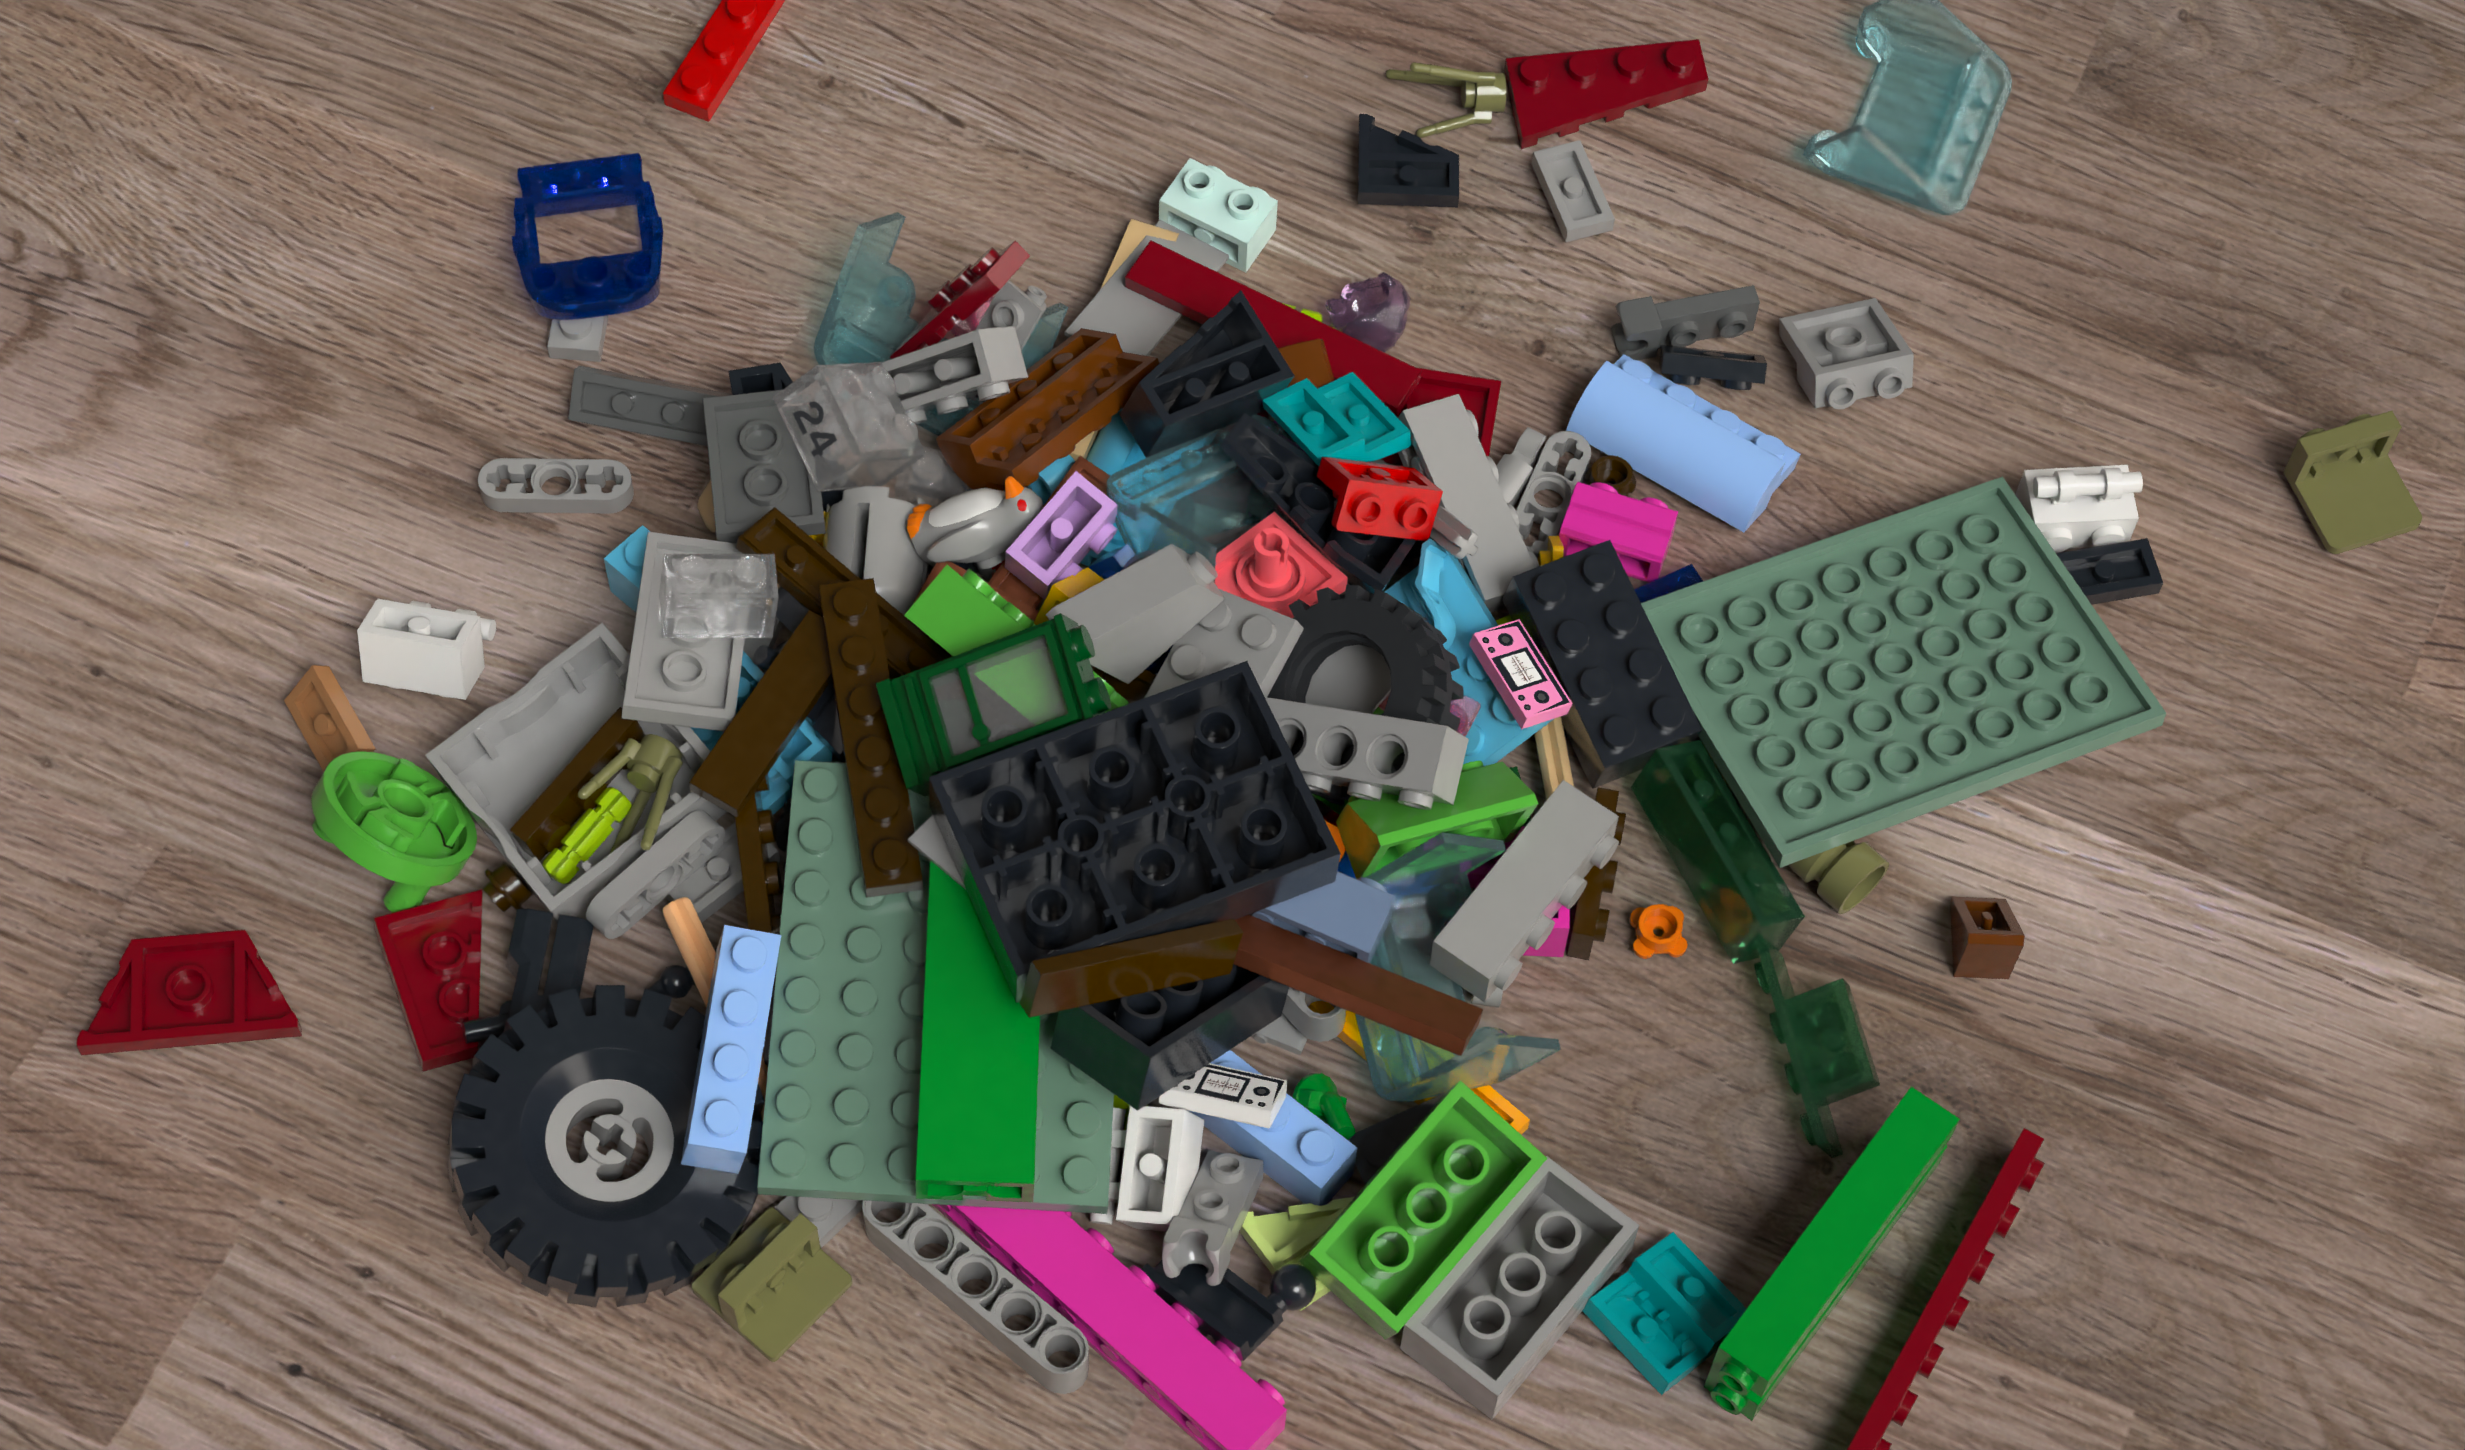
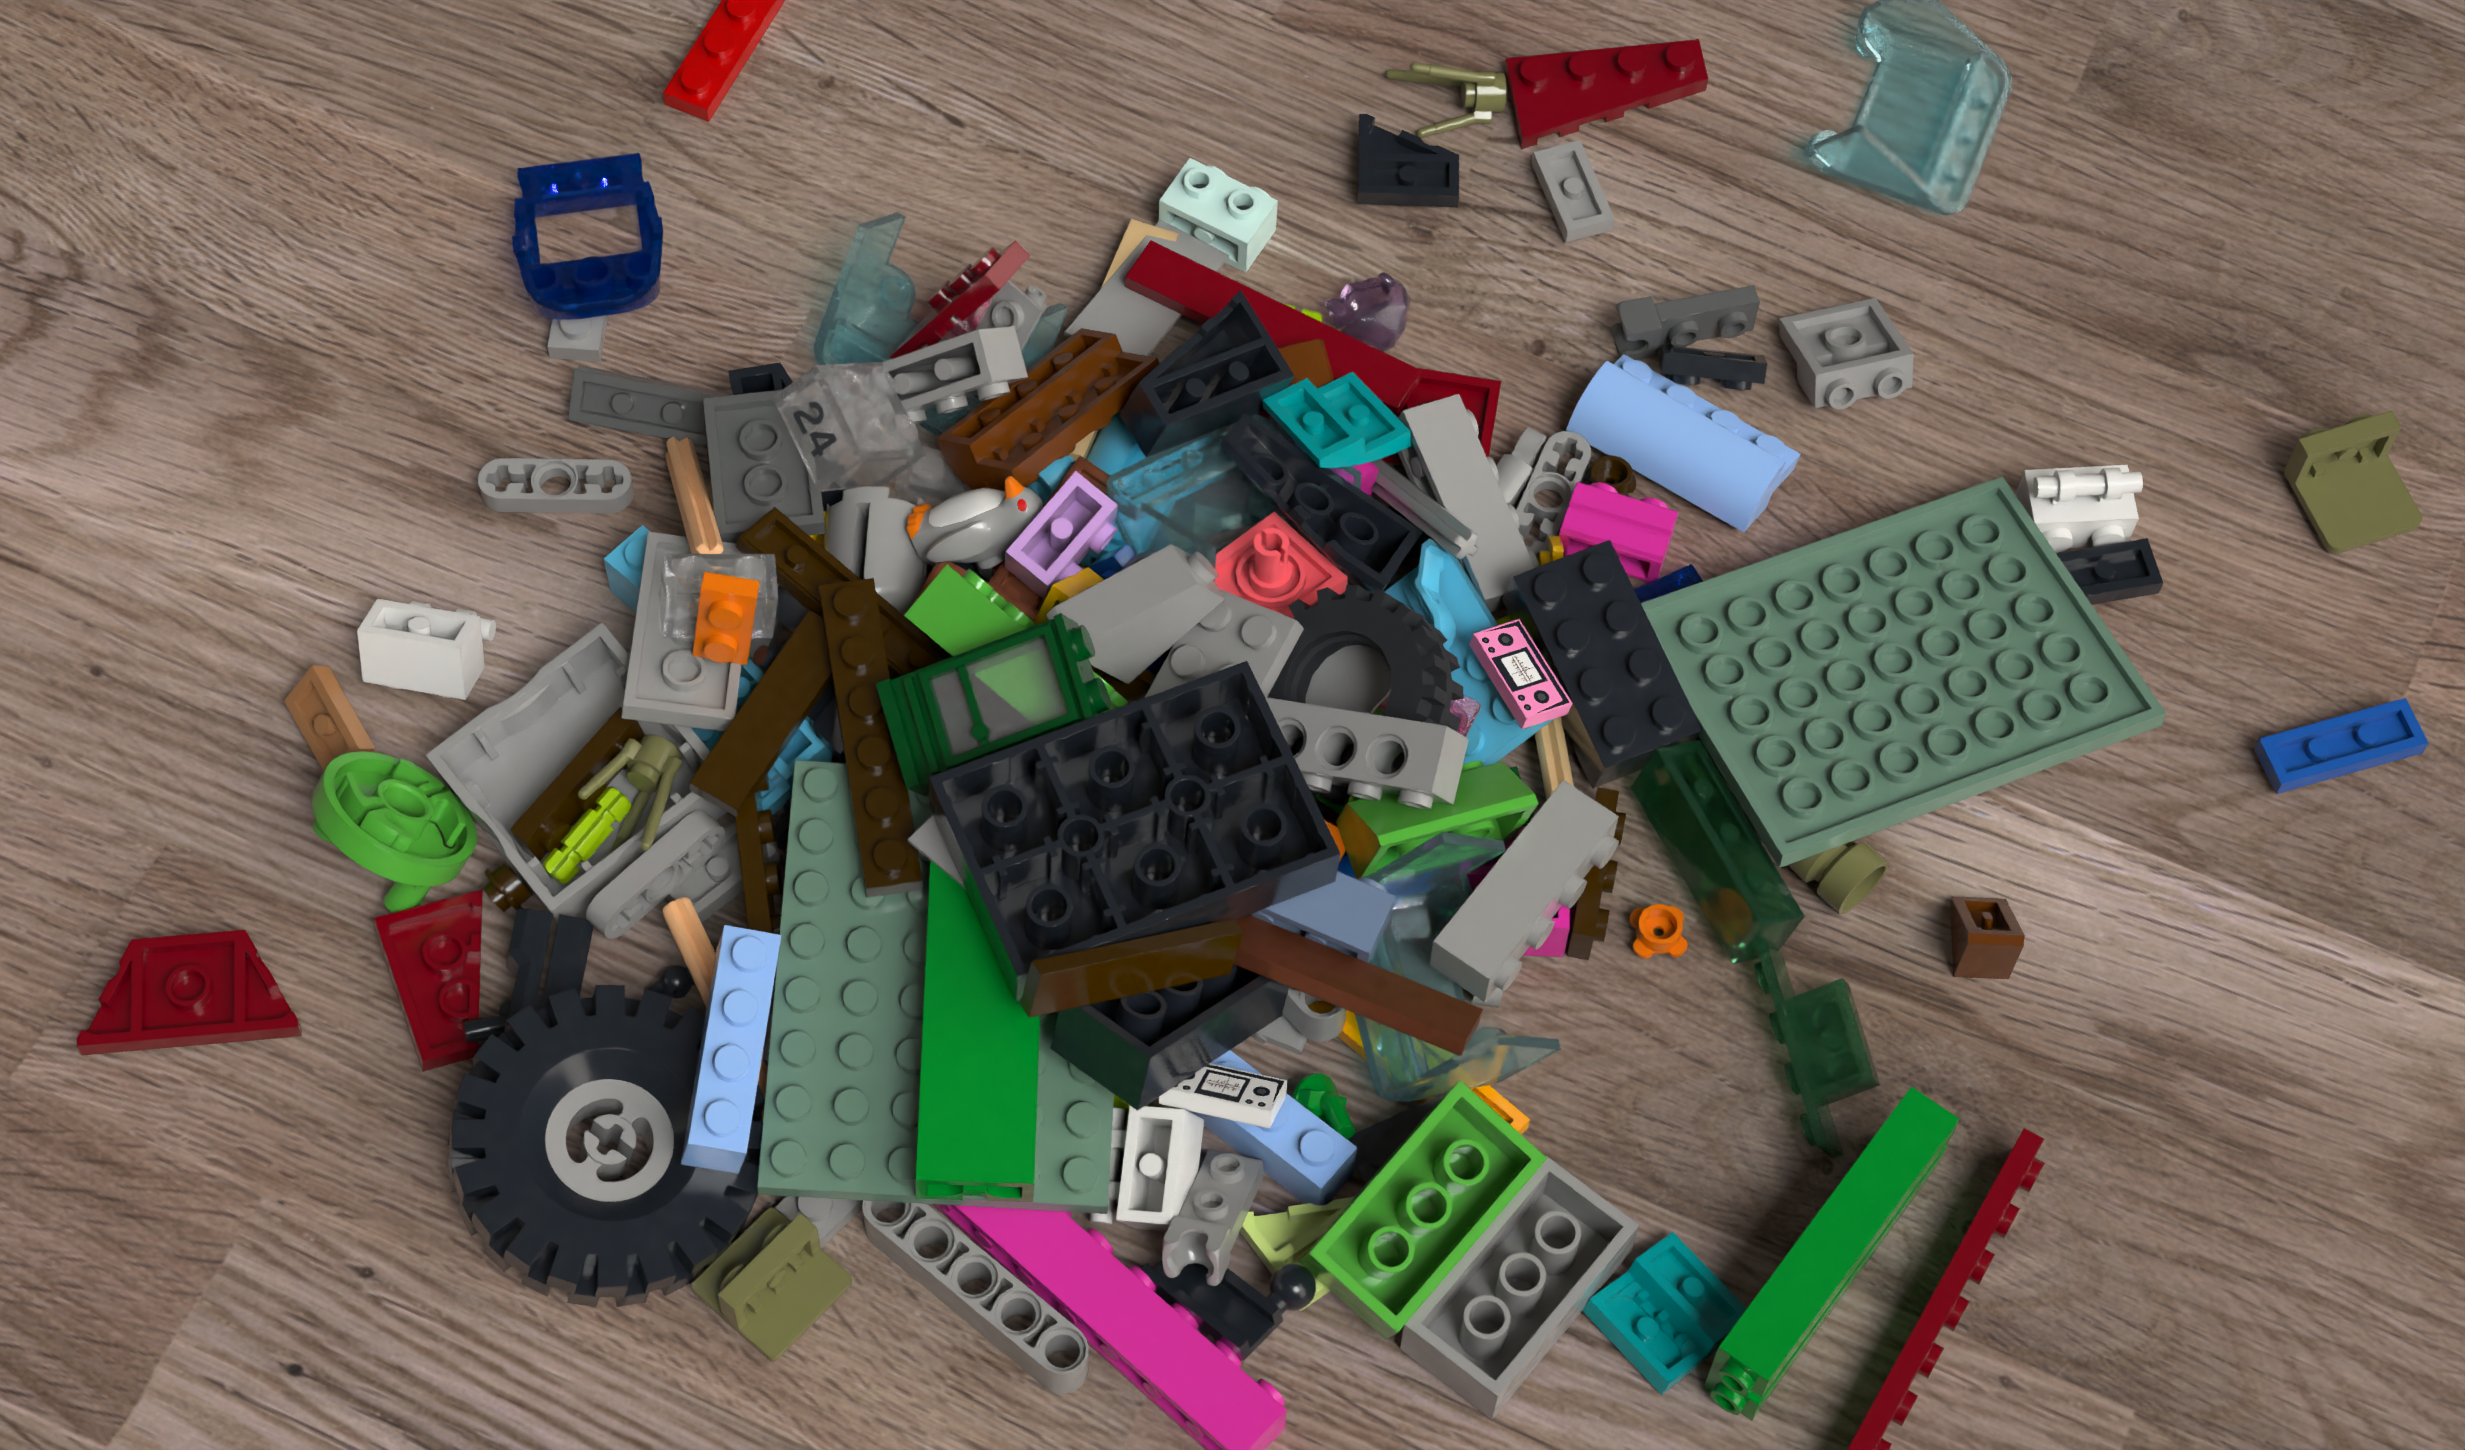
(693, 497): none -> light nougat axle
(725, 618): none -> orange plate
(1381, 498): red bracket -> none
(2341, 745): none -> blue plate

